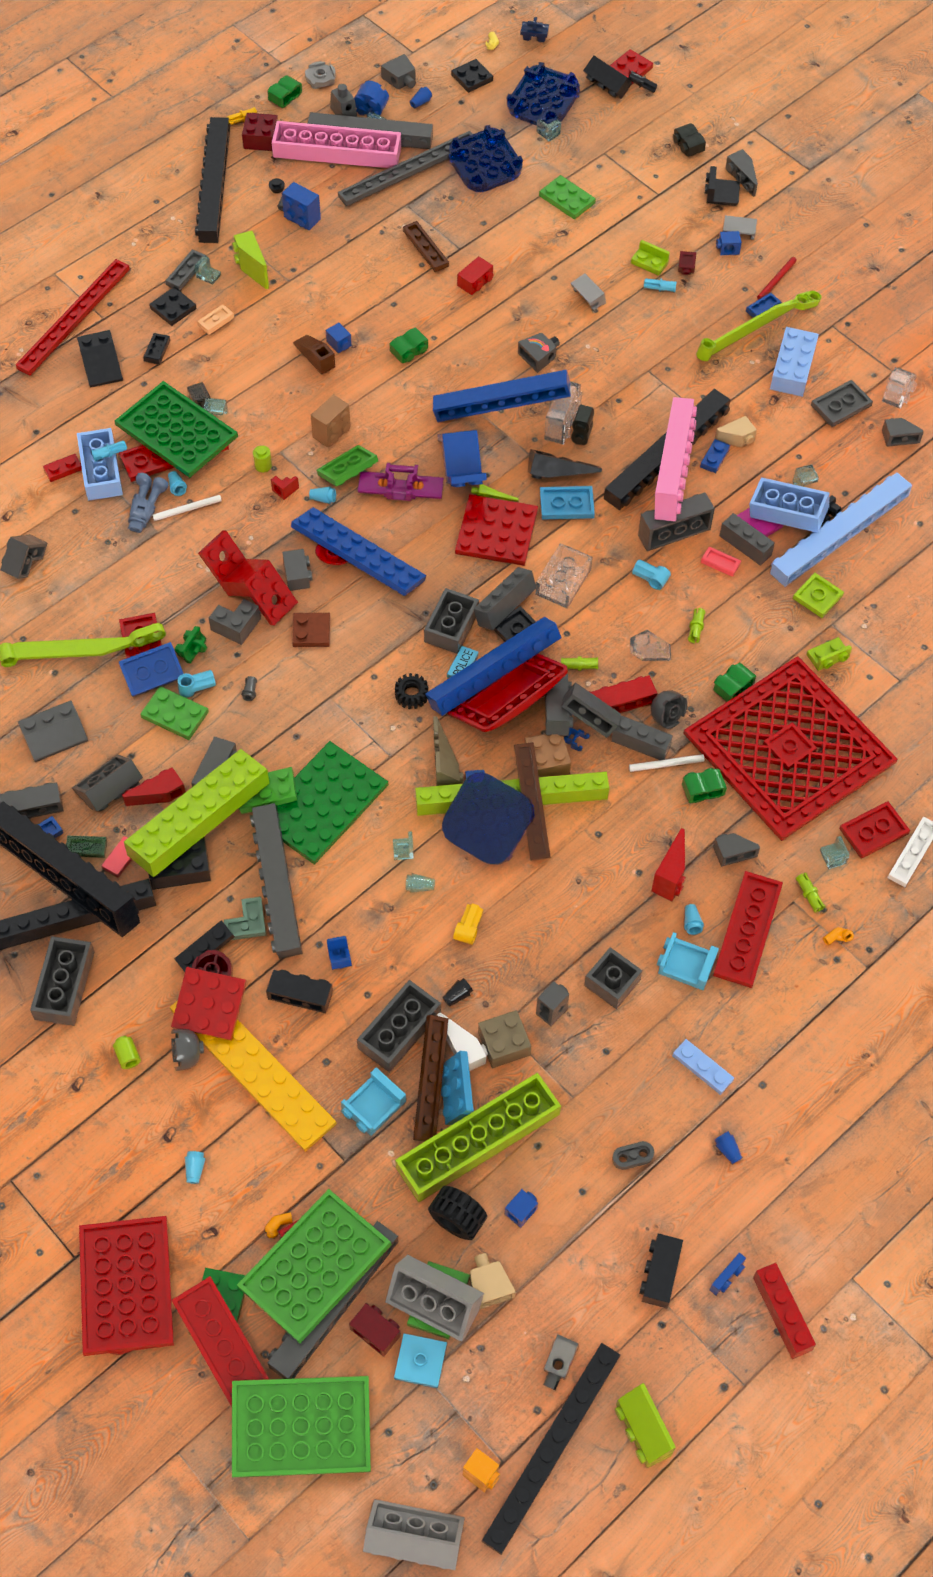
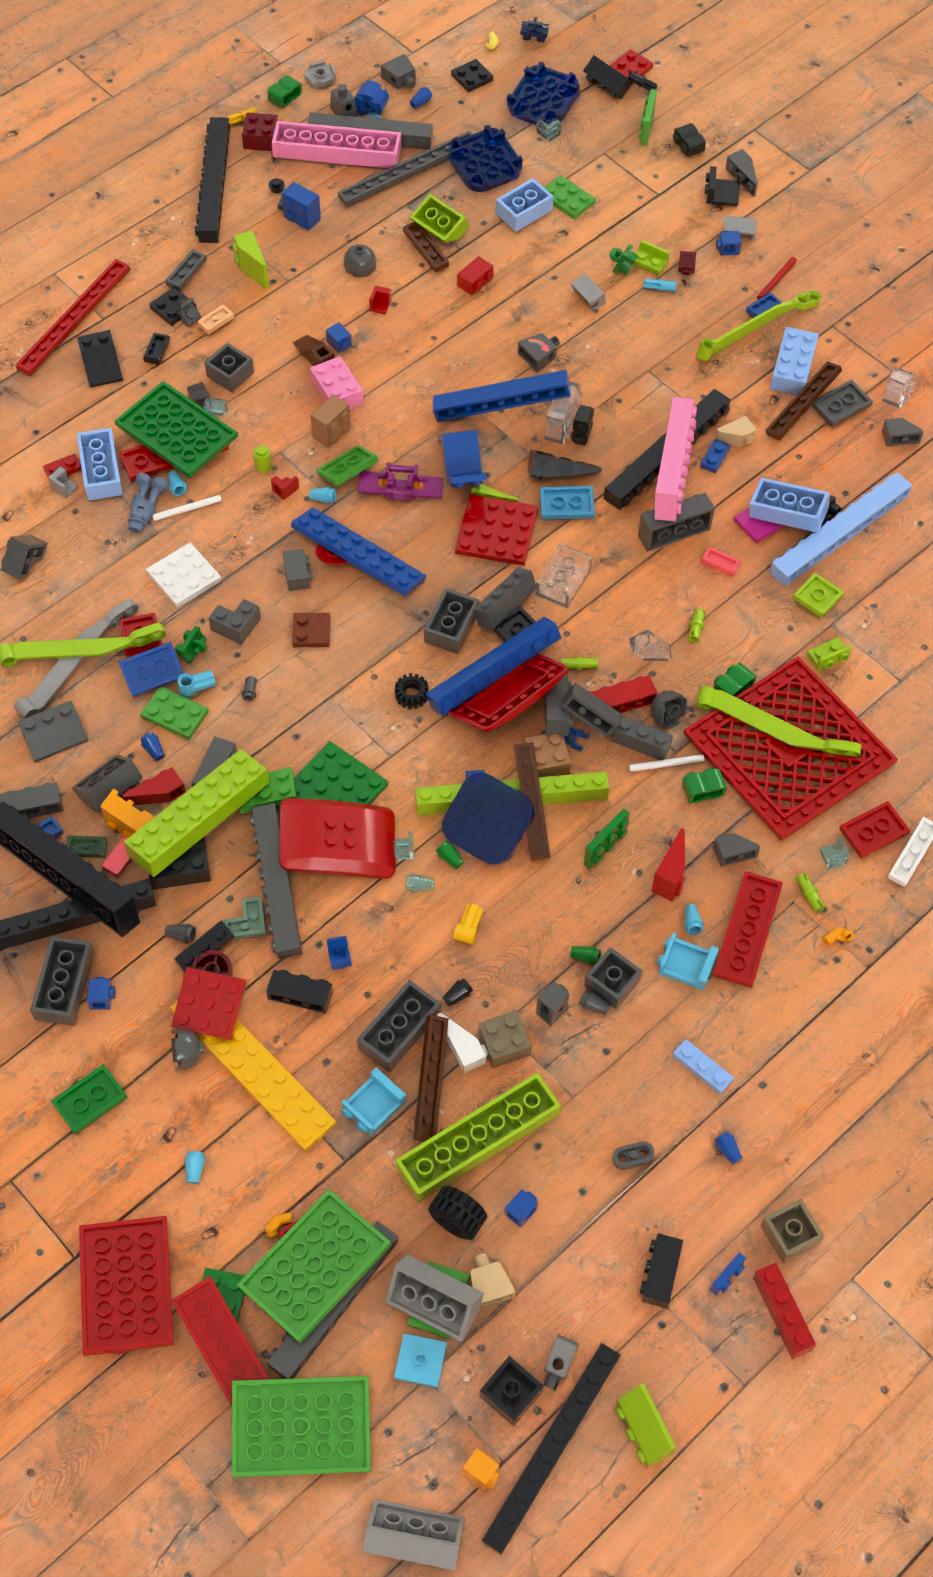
(61, 484): none -> light grey panel
(65, 666): none -> light grey piece
(89, 1099): none -> green plate
(100, 993): none -> blue brick
(108, 450): medium azure axle -> none
(122, 815): none -> light orange wedge
(126, 1052): lime brick -> none
(152, 745): none -> blue cone
(181, 932): none -> dark grey cone
(183, 575): none -> white plate
(188, 312): none -> dark grey bracket
(205, 272): clear light blue panel -> none
(229, 367): none -> dark grey brick
(248, 577): red bracket -> none
(336, 378): none -> bright pink brick
(336, 838): none -> red wedge
(359, 260): none -> dark grey cylinder
(375, 1329): dark red brick -> none
(380, 299): none -> red panel
(409, 345): green brick -> none
(440, 219): none -> lime slope
(445, 761): dark tan wedge -> none
(449, 854): none -> green cone
(456, 1088): dark azure plate -> none
(463, 659): medium azure tile -> none
(511, 1391): none -> black brick
(524, 205): none -> light blue brick
(586, 954): none -> green cone
(594, 1002): none -> dark grey cone
(606, 839): none -> green plate
(625, 260): none -> green hips
(646, 121): none -> bright green plate
(654, 575): medium azure piece -> none
(747, 539): dark grey brick -> none
(771, 725): none -> lime piece
(792, 1230): none -> dark tan brick
(803, 400): none -> reddish brown plate
(805, 475): clear light blue panel -> none

